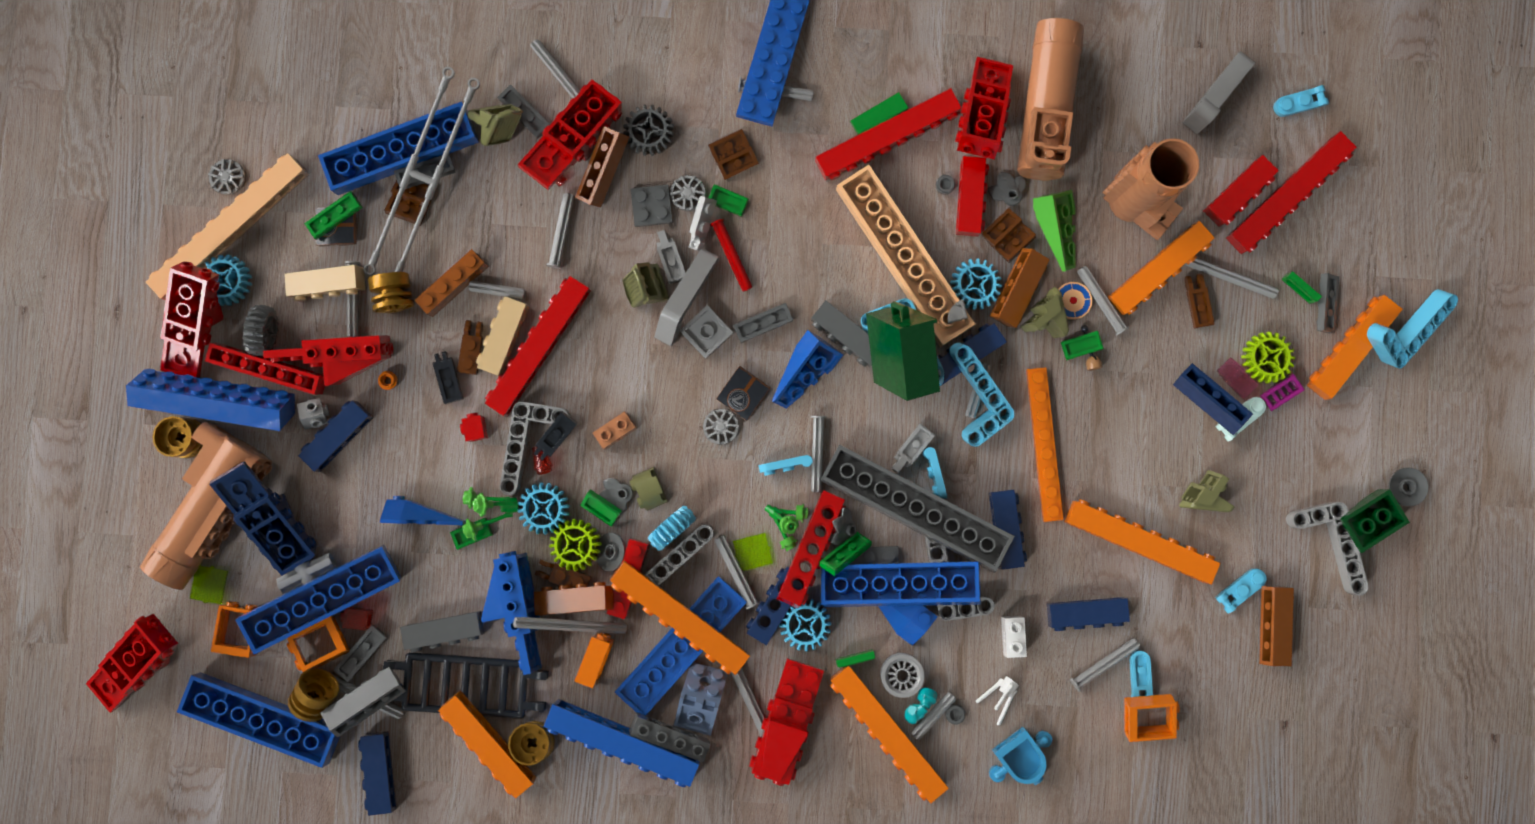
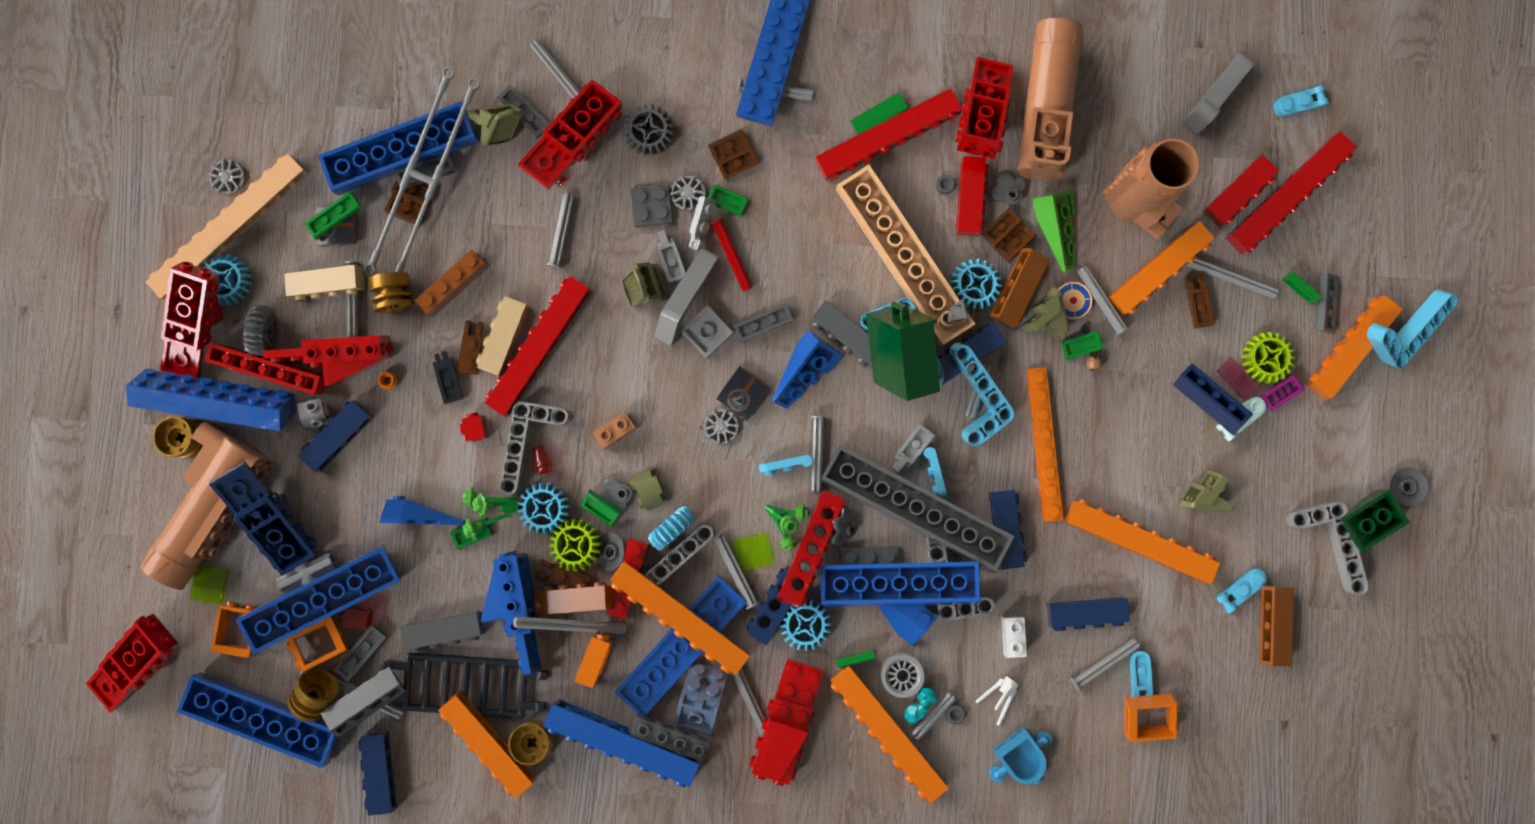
(498, 290): light grey axle -> none
(555, 435): black hinge -> none
(602, 167): dark orange brick -> none
(845, 553): green tile -> none

